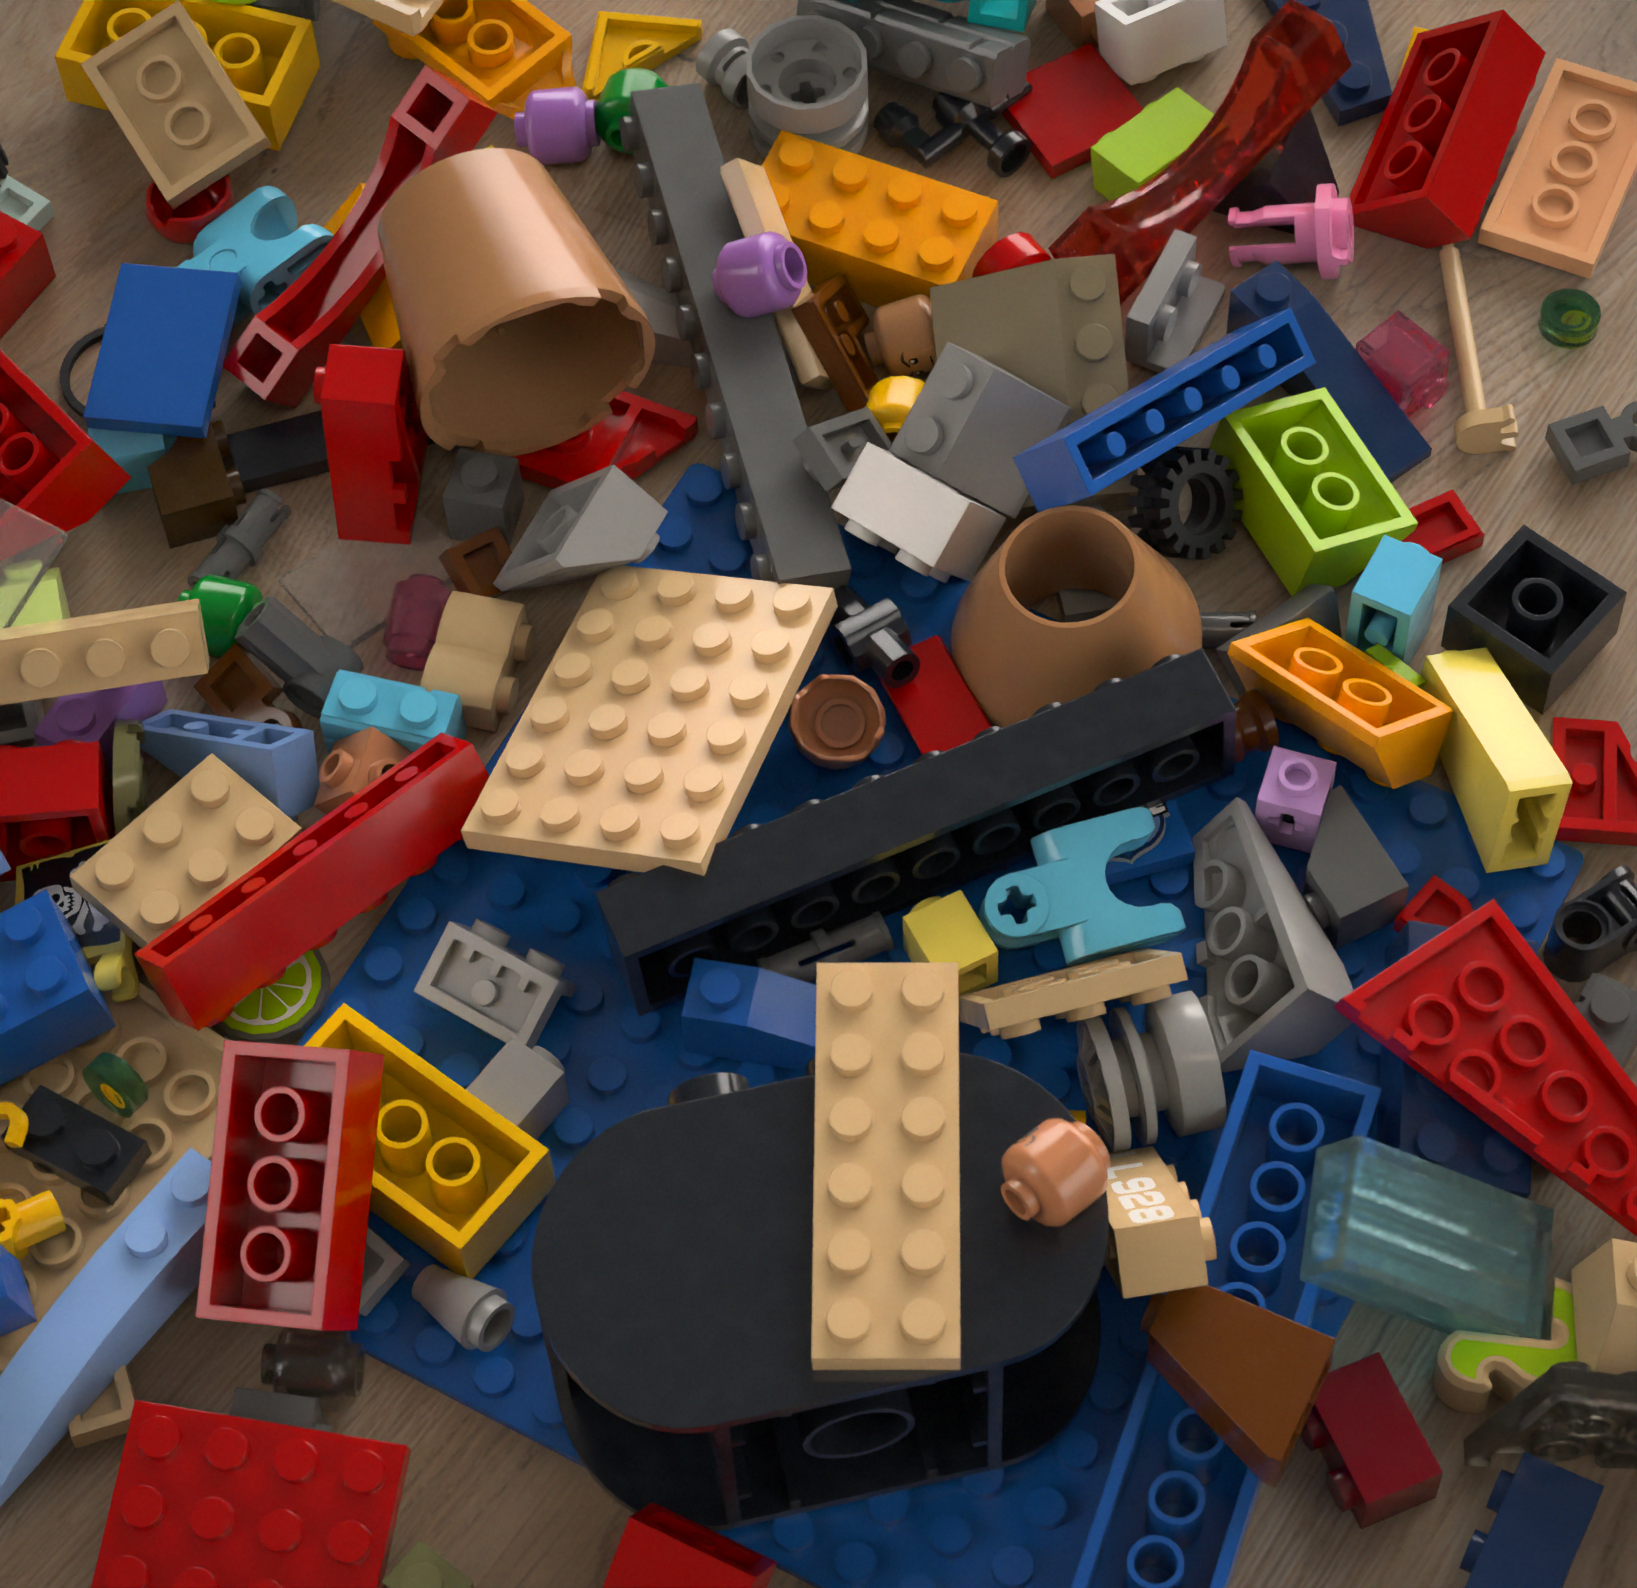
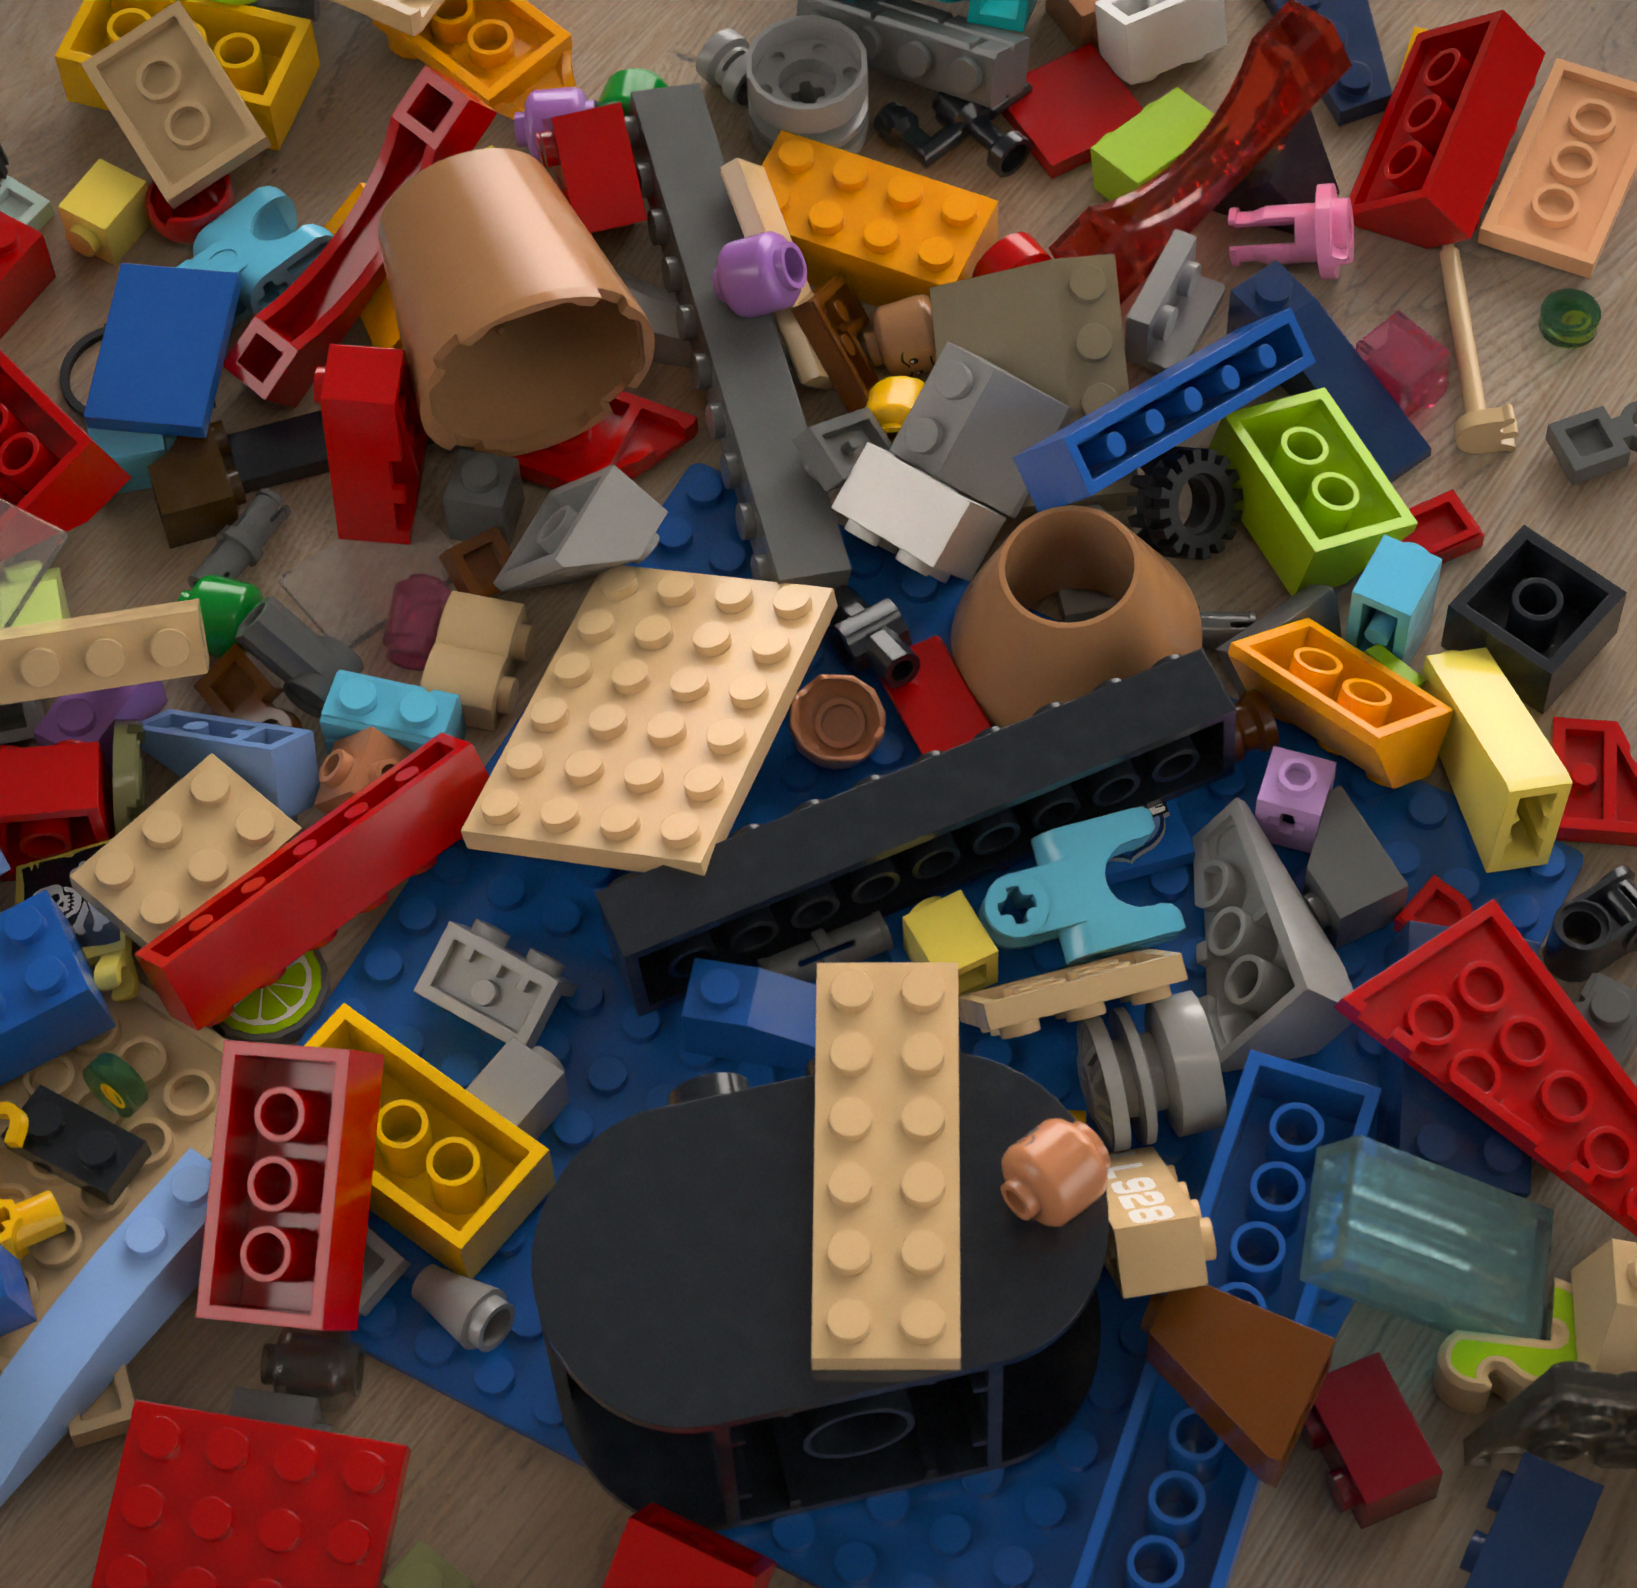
(105, 212): none -> light yellow brick
(594, 166): none -> red piece
(634, 42): yellow tile -> none

